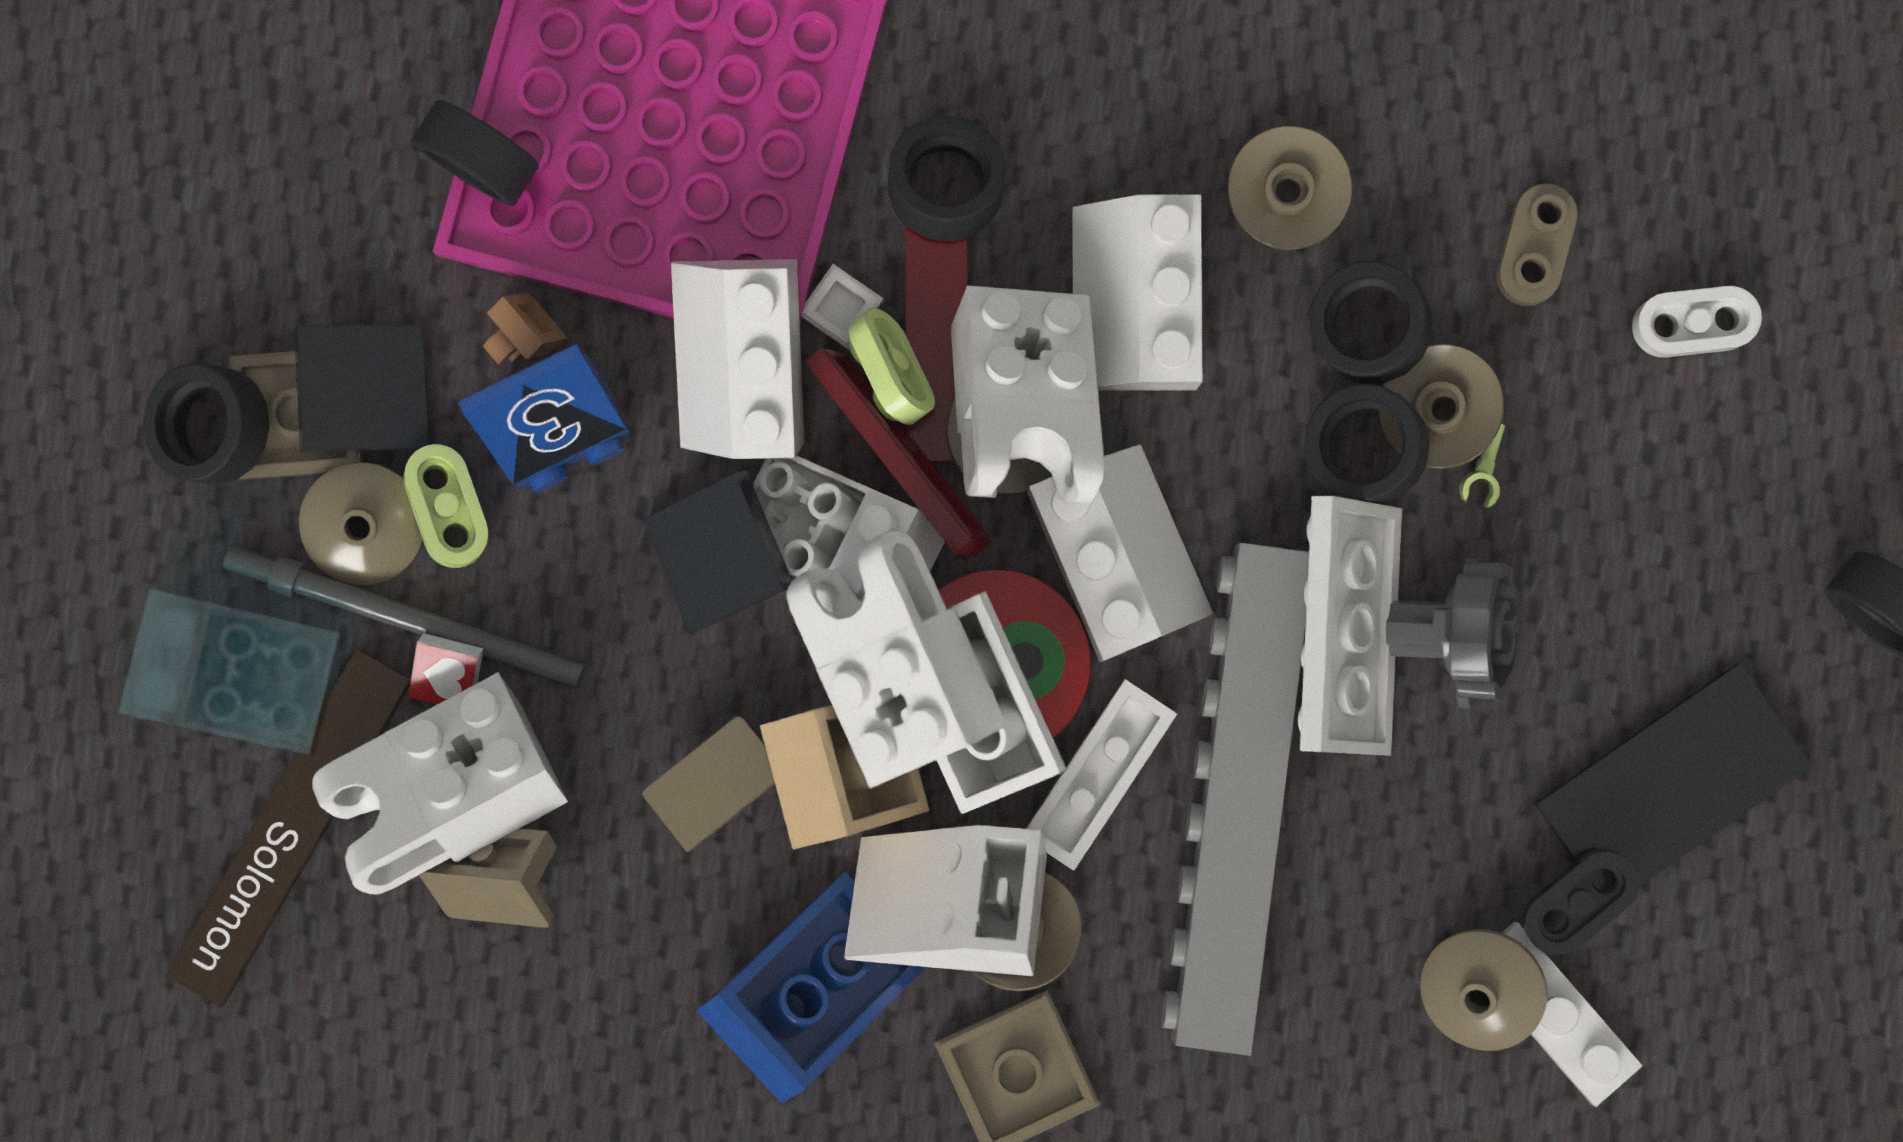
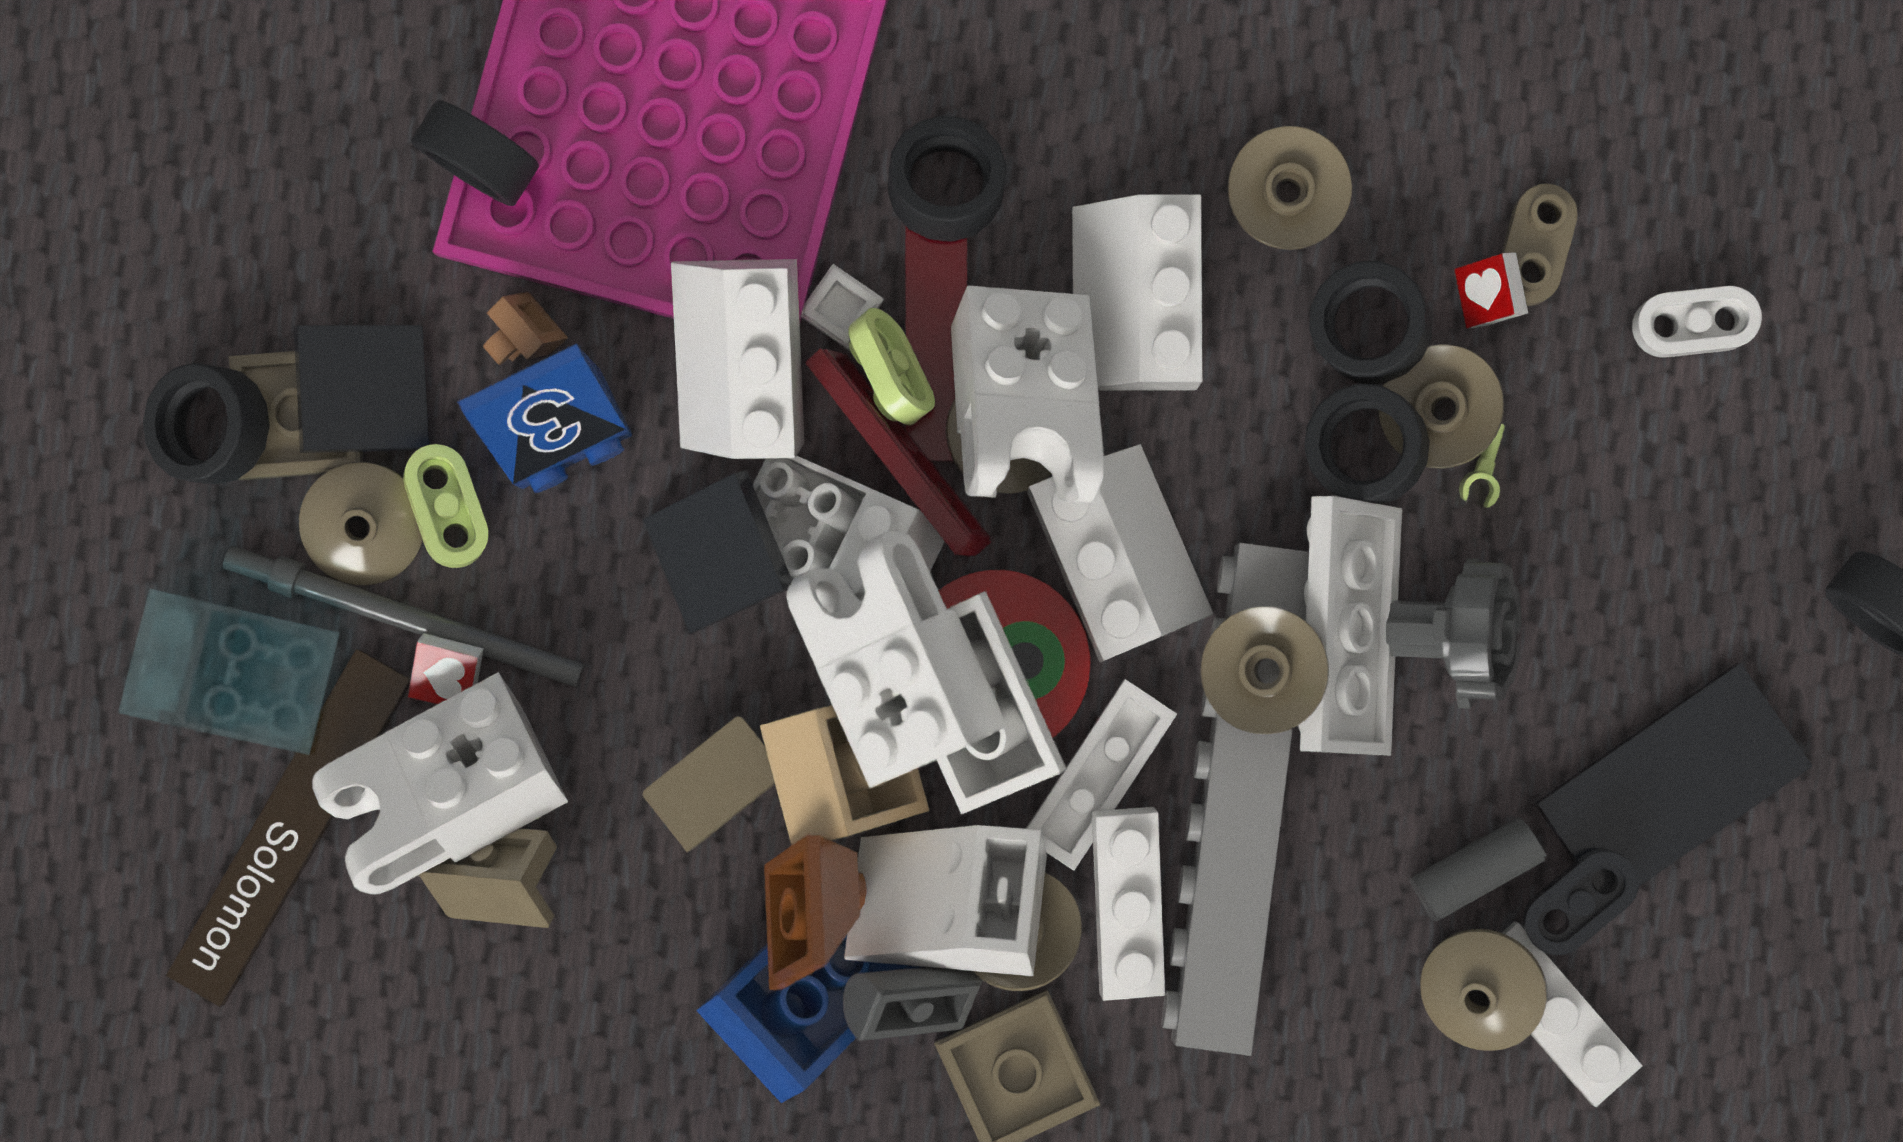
(810, 906): none -> dark orange slope
(908, 1001): none -> dark grey brick
(1128, 903): none -> white plate
(1232, 665): none -> dark tan dish
(1477, 869): none -> dark grey brick
(1491, 290): none -> tile

